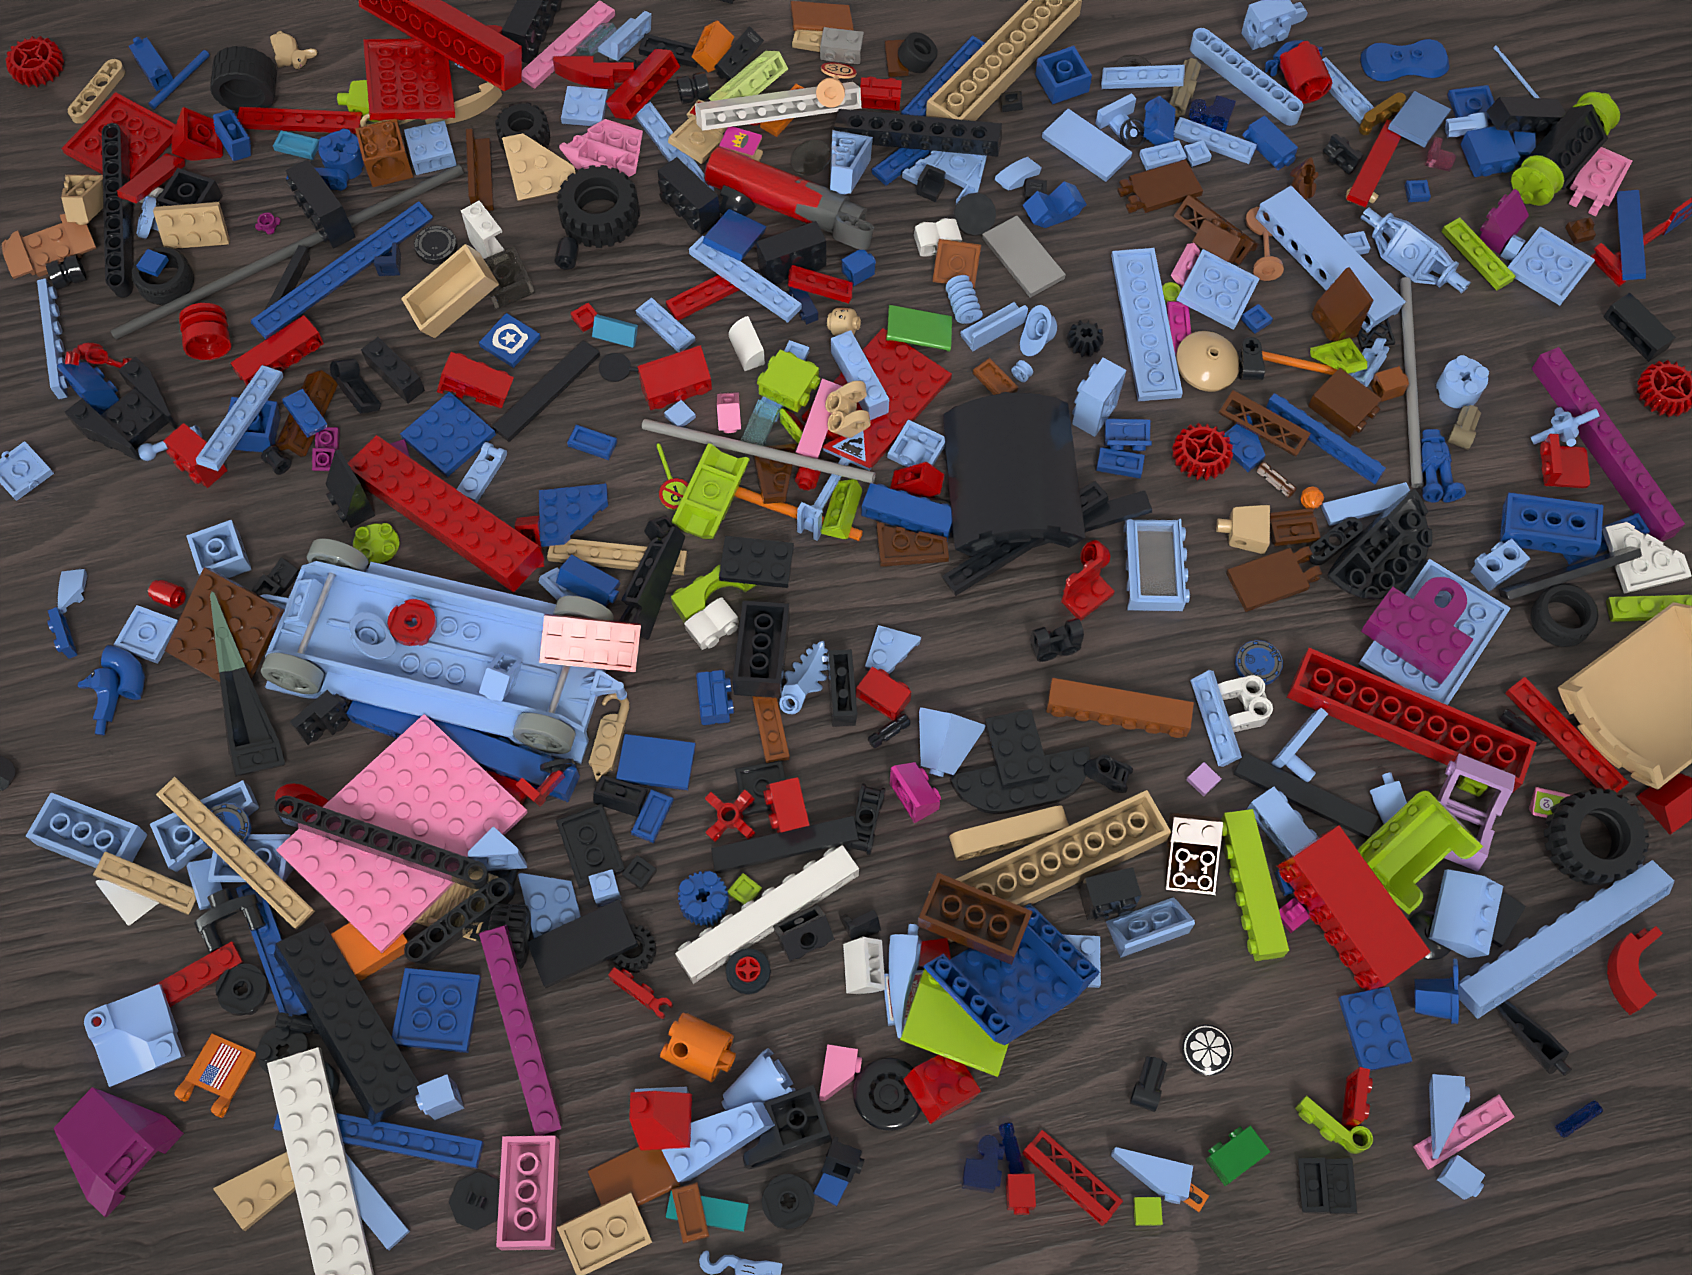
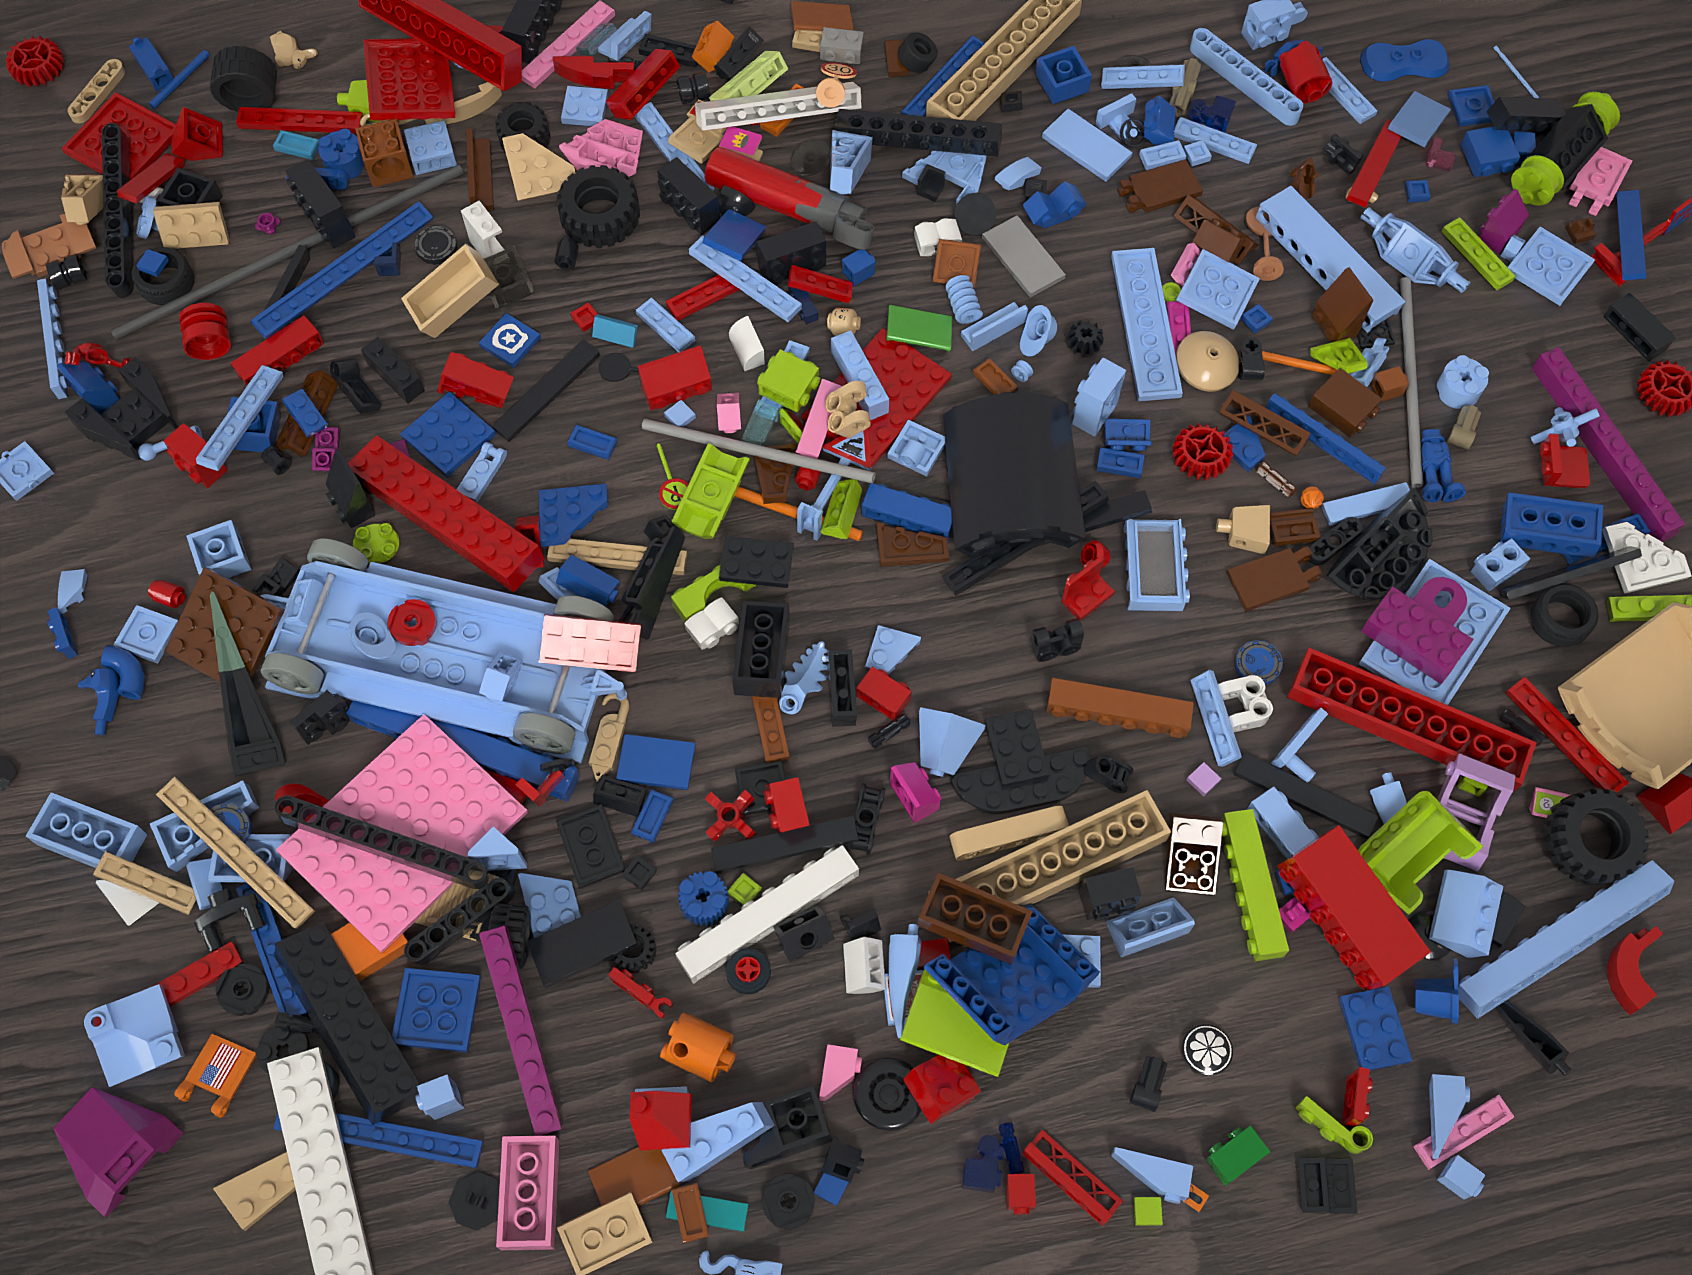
(232, 135): blue brick -> none
(375, 1210): light blue tile -> none
(604, 888): light blue brick -> none
(713, 697): blue brick -> none
(758, 1083): light blue cone -> none
(881, 93): red brick -> none
(896, 163): blue tile -> none
(918, 479): red slope -> none
(1271, 143): blue brick -> none
(1358, 242): light blue plate -> none
(1382, 112): pearl gold plate -> none
(1459, 126): light blue piece -> none
(1579, 1119): clear blue axle -> none

